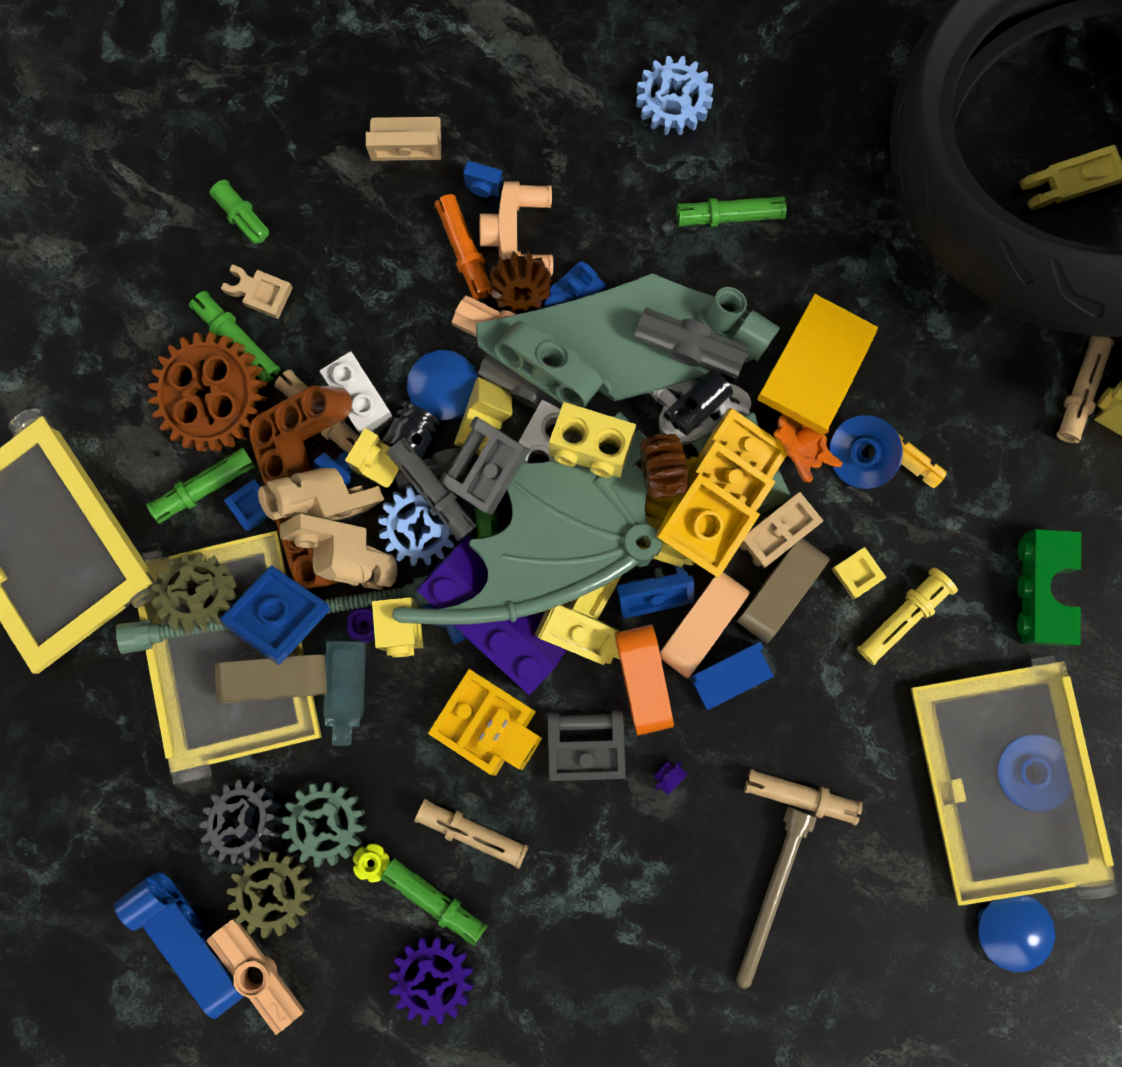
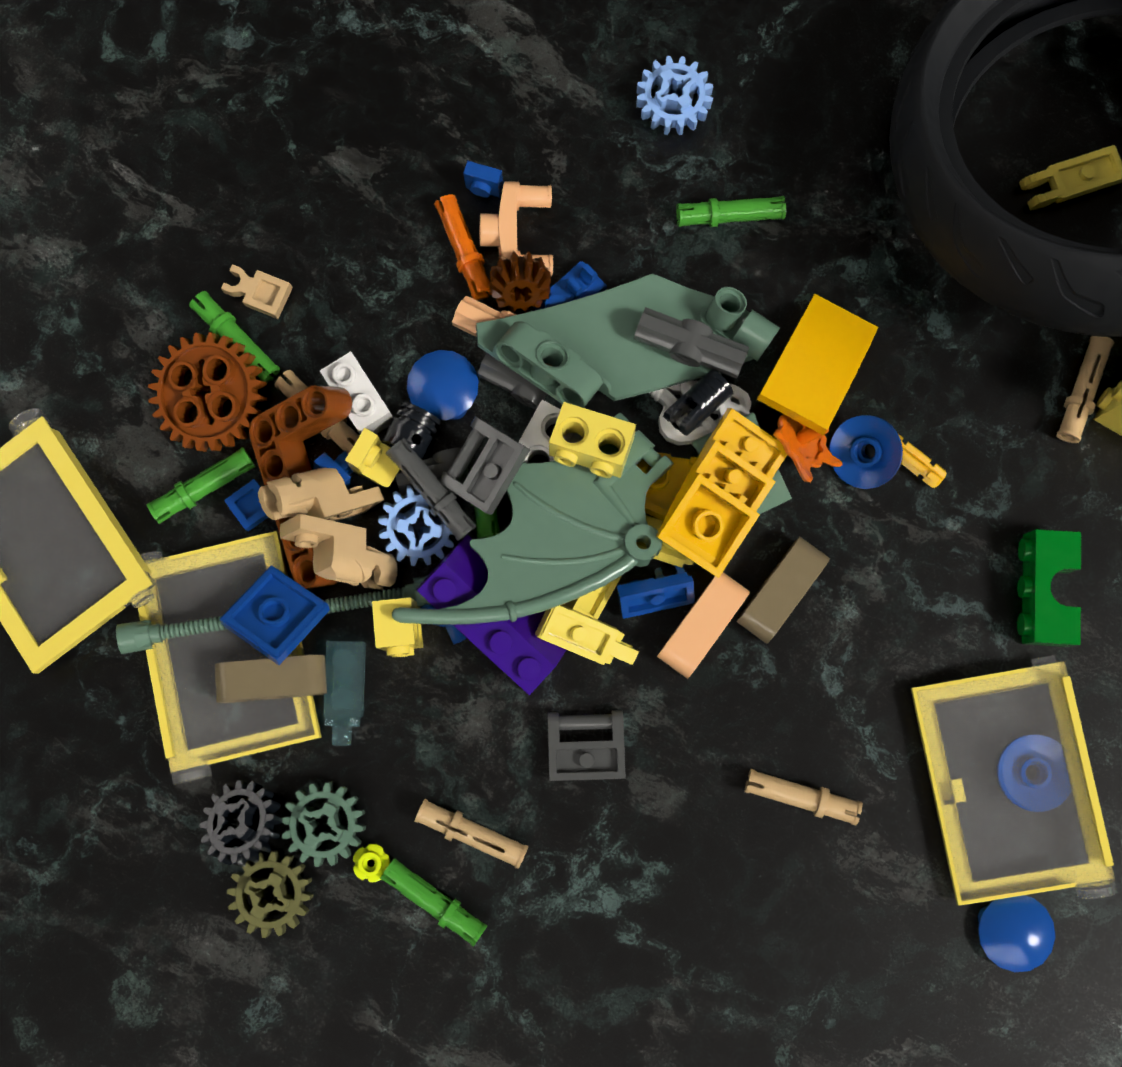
(177, 591): olive gear -> none
(181, 939): blue beam -> none
(239, 212): bright green axle -> none
(271, 997): light nougat piece -> none
(354, 626): dark purple plate -> none
(404, 138): tan panel -> none
(415, 985): dark purple gear -> none
(486, 725): yellow piece -> none
(487, 403): light yellow slope -> none
(644, 679): orange beam -> none
(663, 465): reddish brown gear -> none
(670, 777): dark purple plate -> none
(731, 676): blue panel -> none
(781, 530): tan hinge -> none
(797, 826): dark tan piece -> none
(858, 573): light yellow plate -> none
(918, 604): light yellow pin -> none

